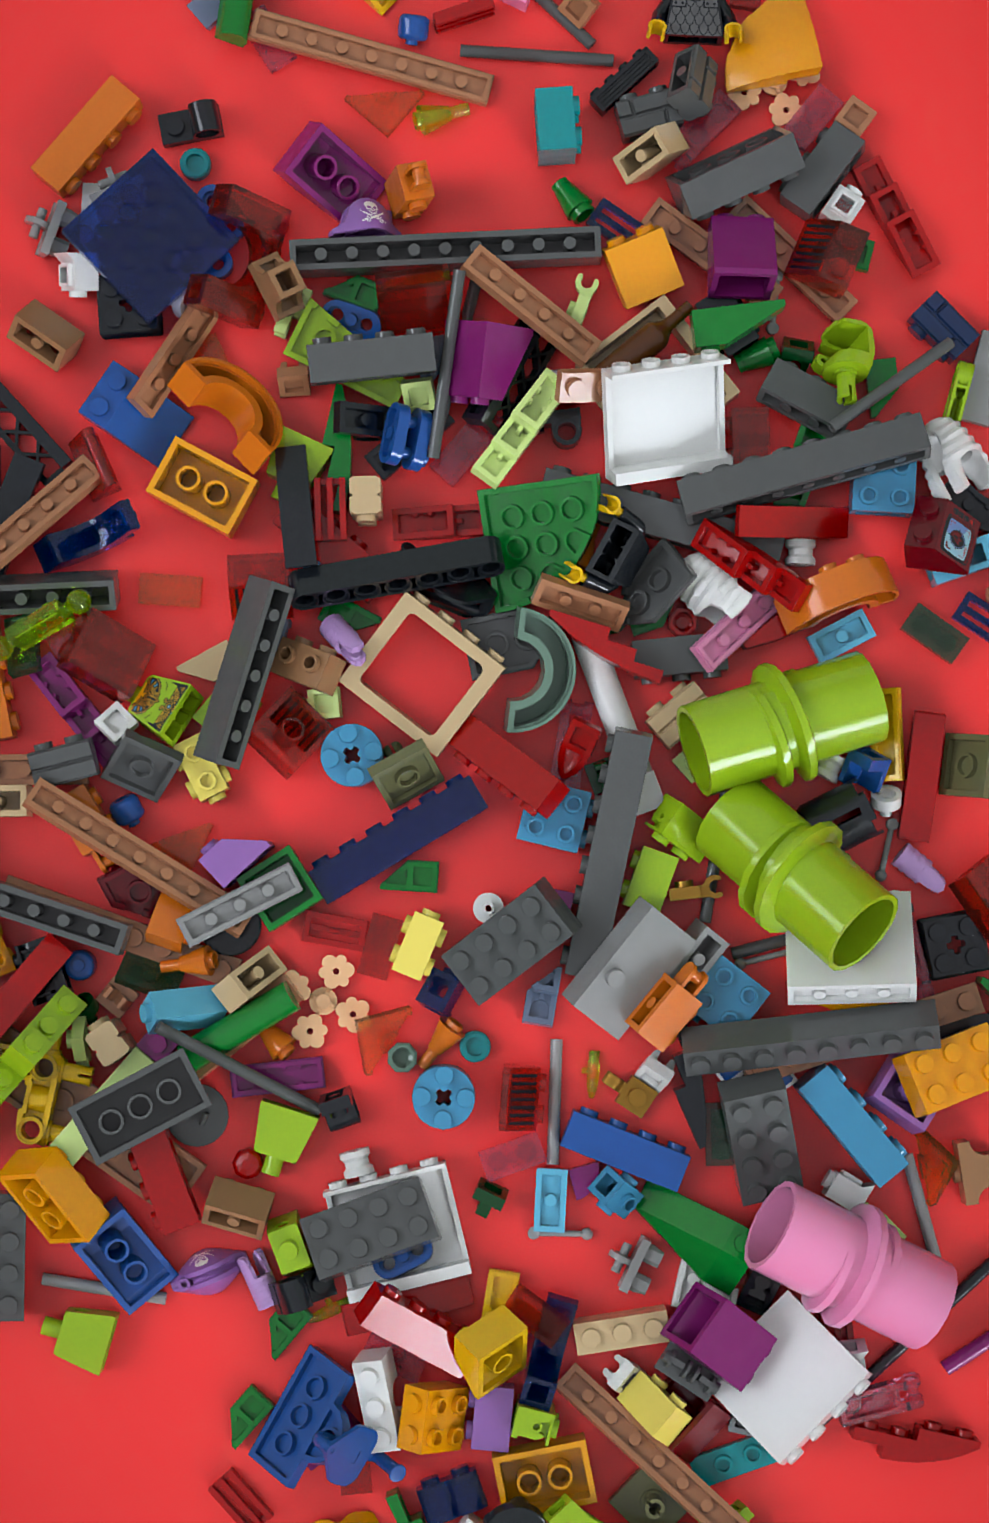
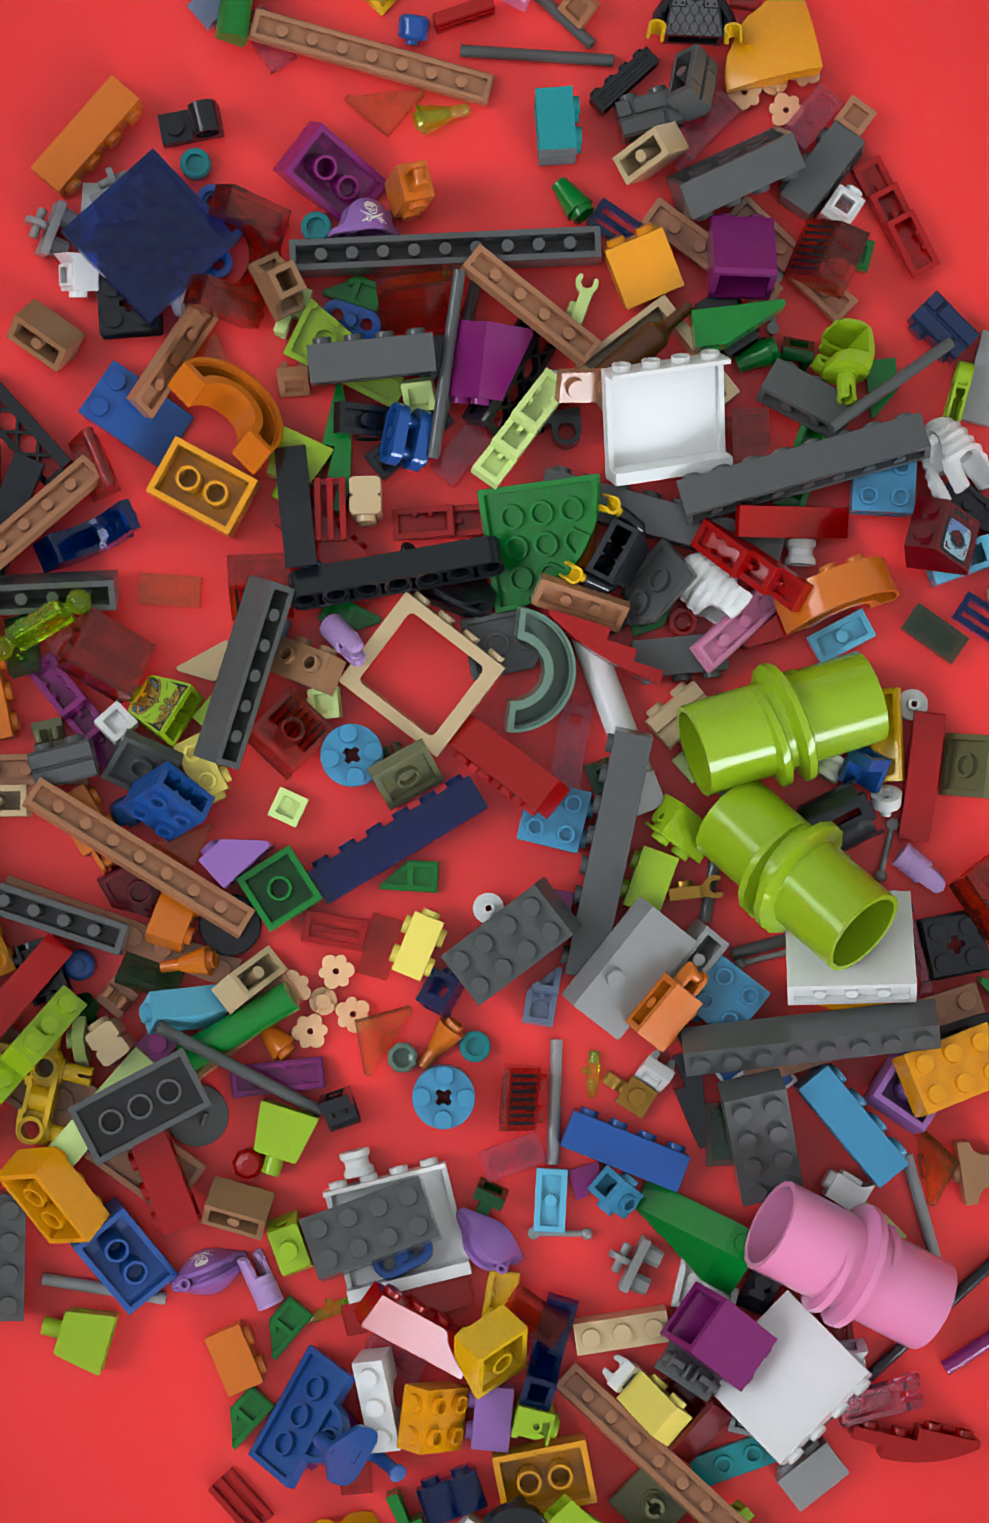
(49, 730): none -> olive tile
(168, 801): none -> blue brick
(236, 1357): none -> orange brick
(239, 905): light grey tile -> none
(288, 807): none -> yellowish green plate
(300, 1292): black plate -> none
(315, 225): none -> teal tile
(487, 1241): none -> medium lavender hat
(577, 746): red plate -> none
(811, 1474): none -> light grey brick
(919, 700): none -> white tile

